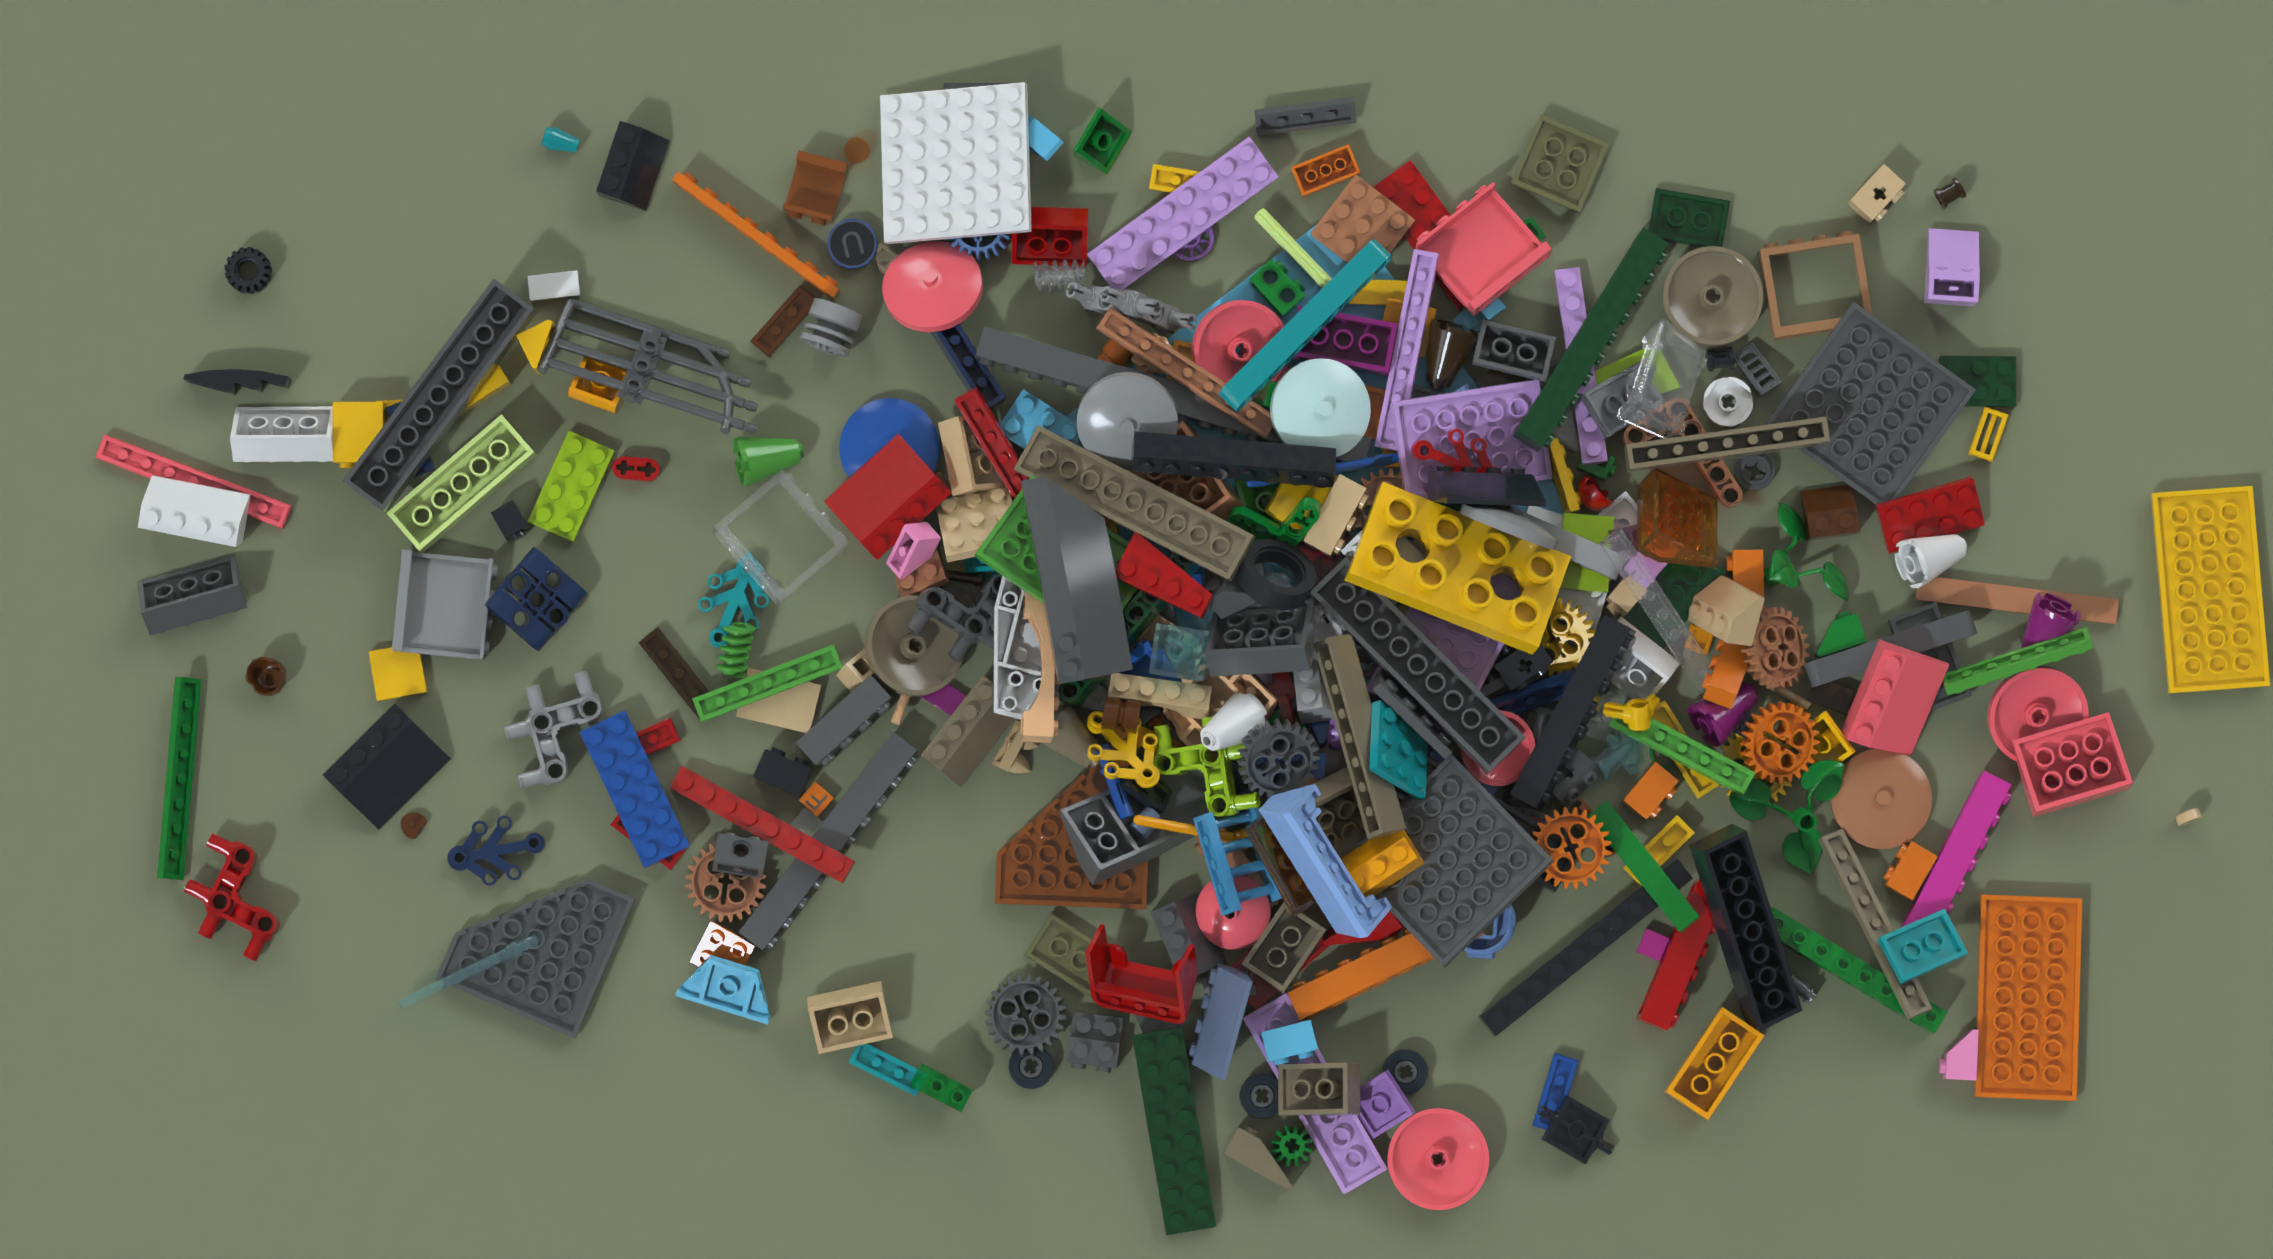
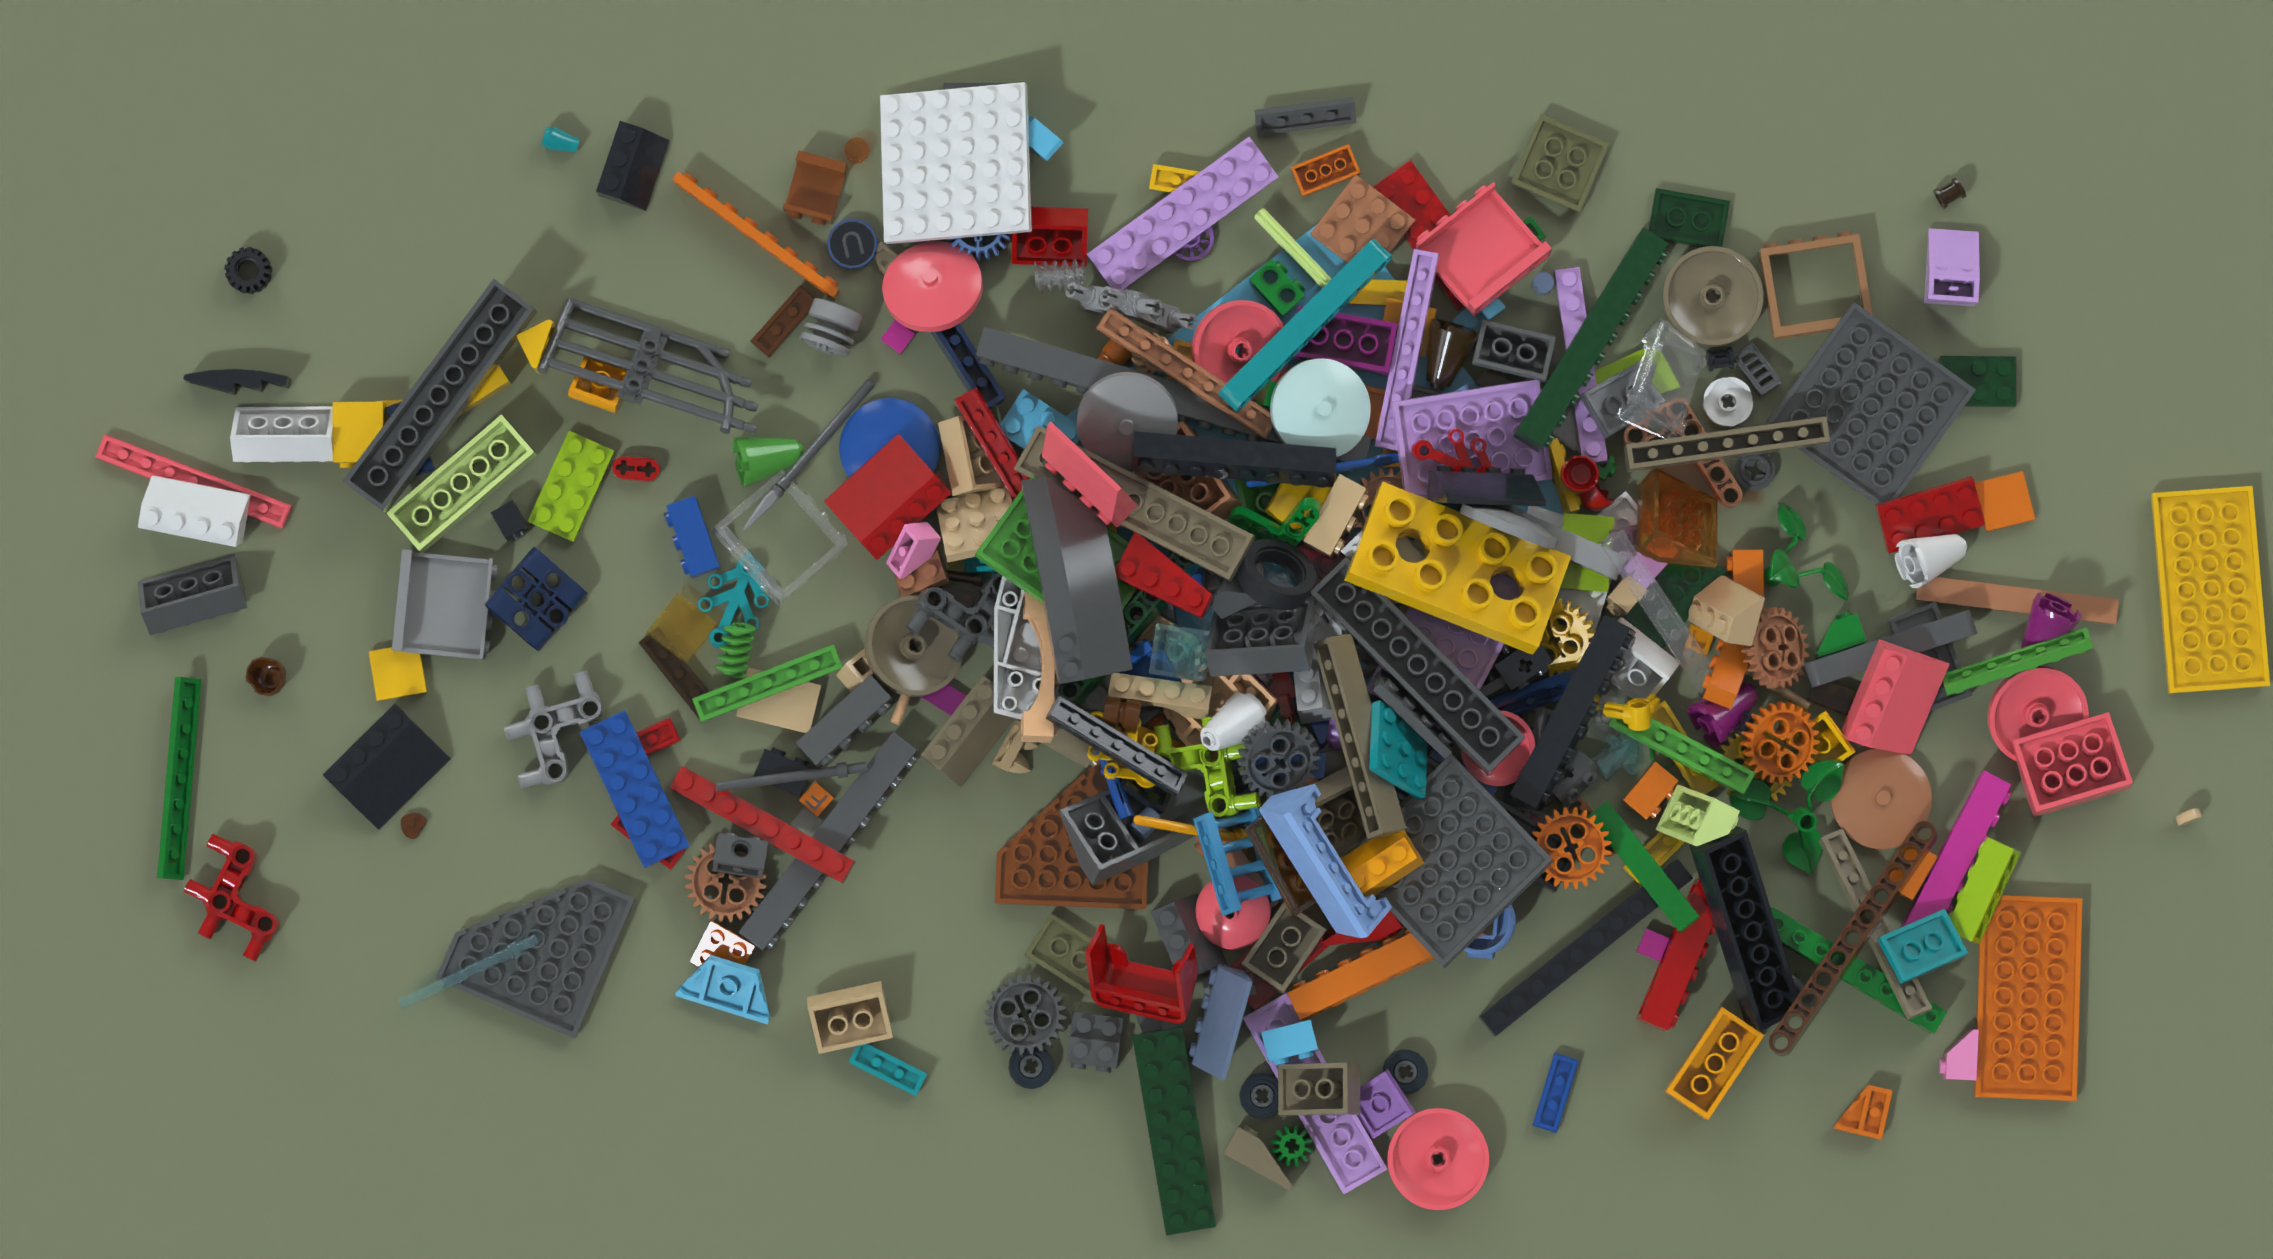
(492, 852): dark blue plant -> none
(554, 286): white tile -> none
(681, 628): none -> clear yellow tile
(692, 537): none -> blue brick
(785, 481): none -> dark grey piece
(840, 770): none -> dark grey bar
(897, 337): none -> dark pink tile
(941, 1087): green brick -> none
(1086, 477): none -> coral slope
(1101, 141): green slope -> none
(1116, 745): none -> tile
(1542, 283): none -> sand blue piece
(1575, 1129): black plate -> none
(1579, 474): none -> red hair
(1696, 817): none -> yellowish green slope
(1829, 512): reddish brown slope -> none
(1855, 925): none -> reddish brown beam
(1866, 1113): none -> orange wing
(1884, 181): tan brick -> none
(1981, 453): yellow tile -> none
(1983, 889): none -> lime brick
(2005, 501): none -> orange tile

